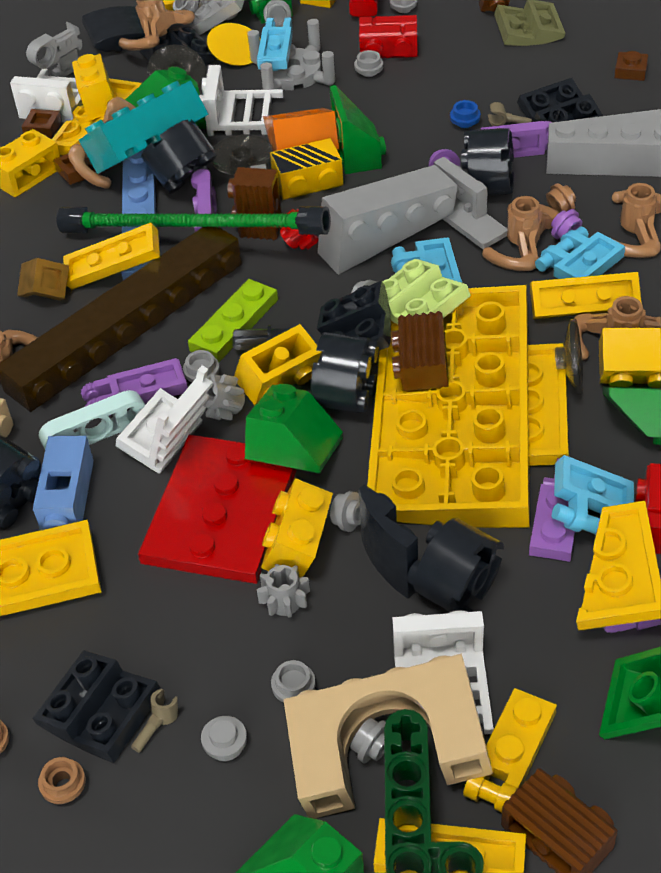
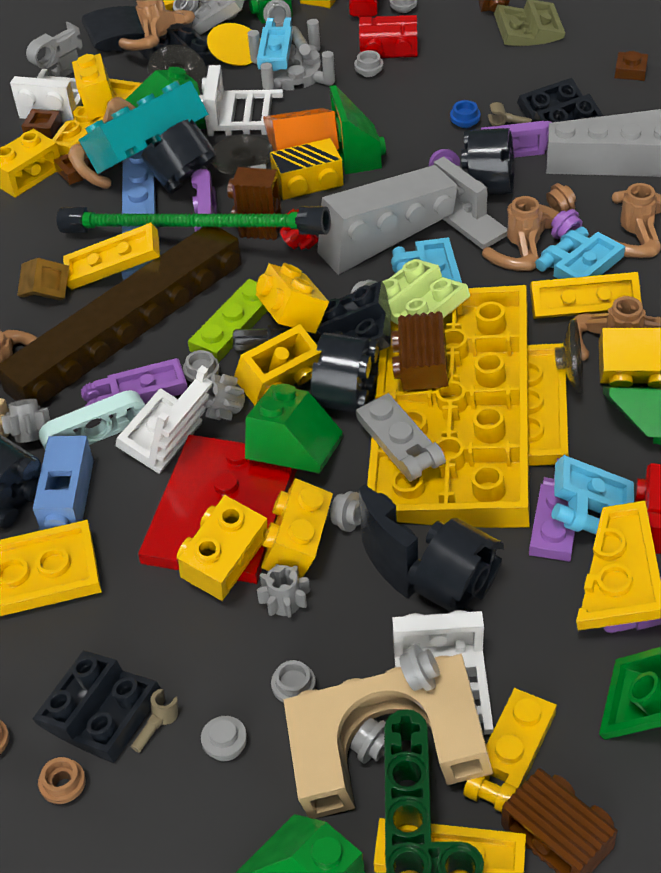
(25, 420): none -> light grey gear
(221, 547): none -> yellow brick
(291, 297): none -> yellow brick
(300, 41): none -> light grey bar
(400, 437): none -> light grey plate
(419, 668): none -> light grey plate

